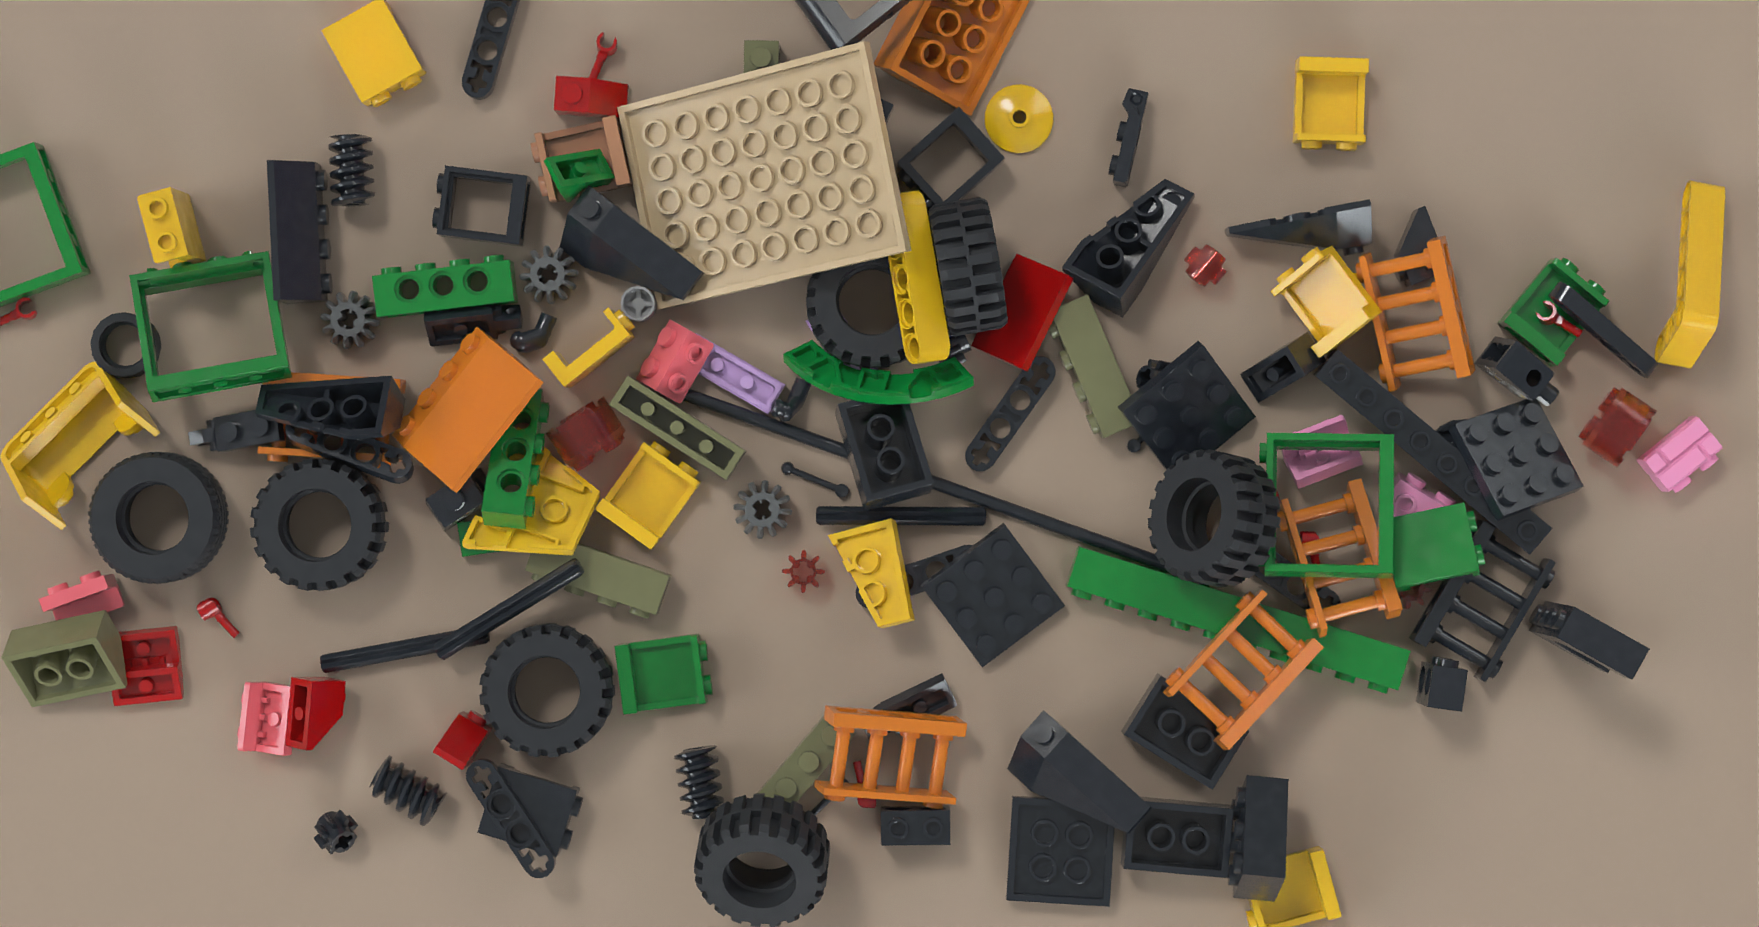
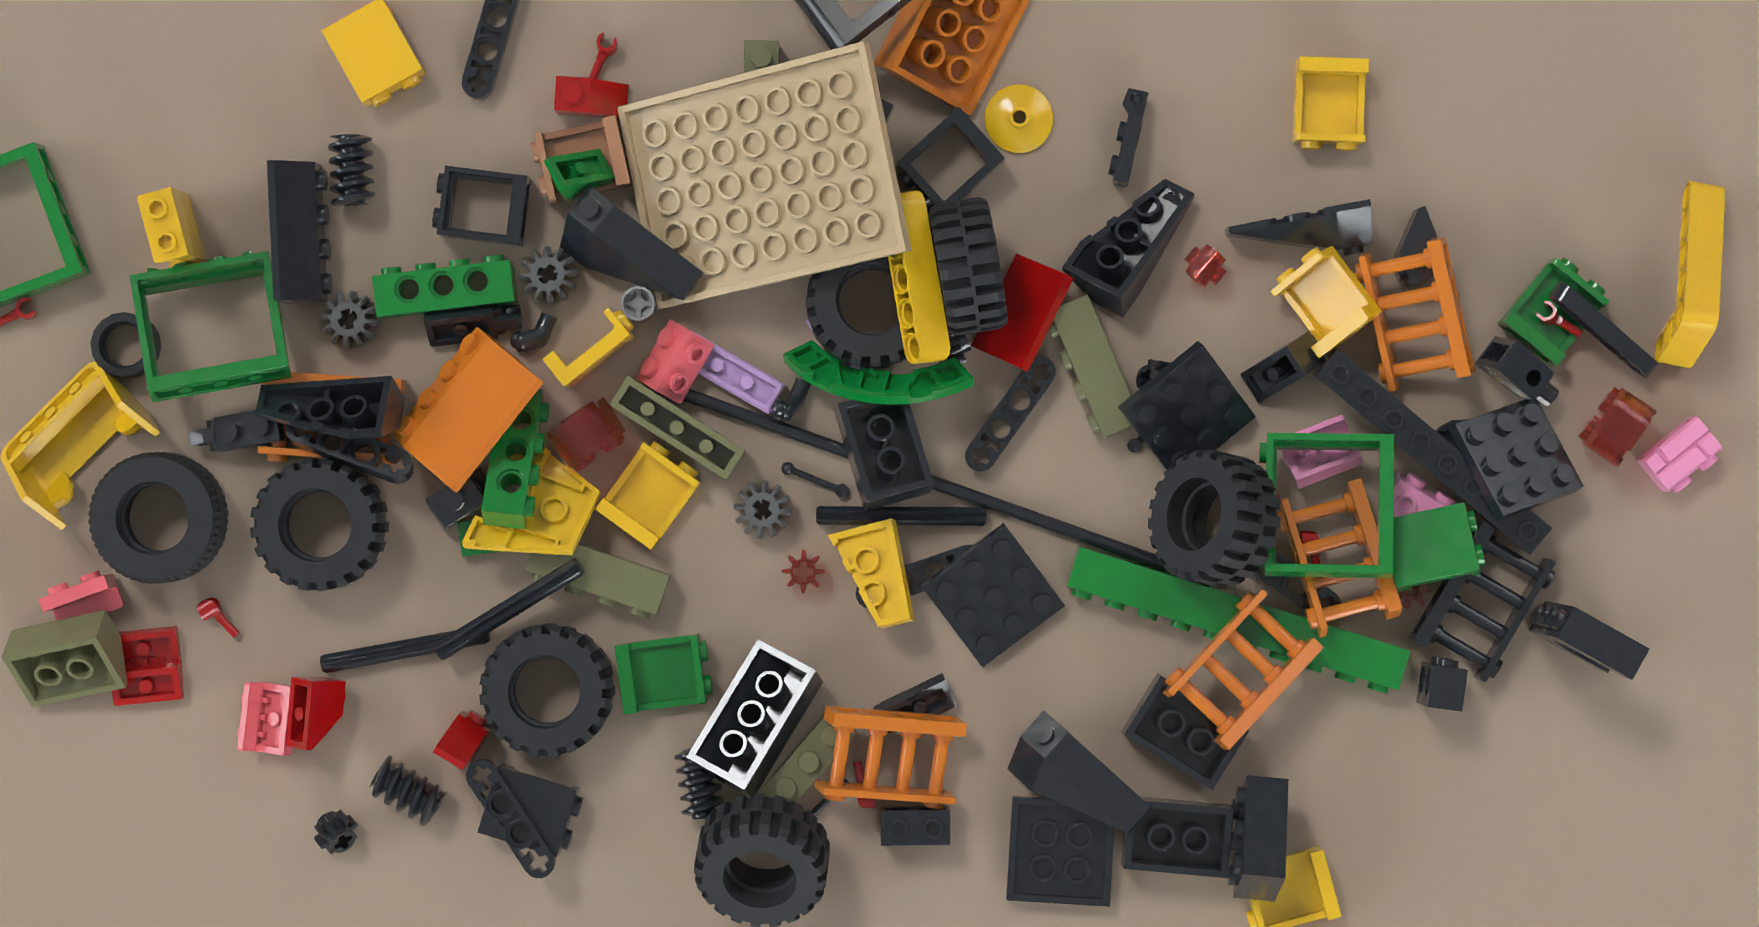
(755, 718): none -> black slope

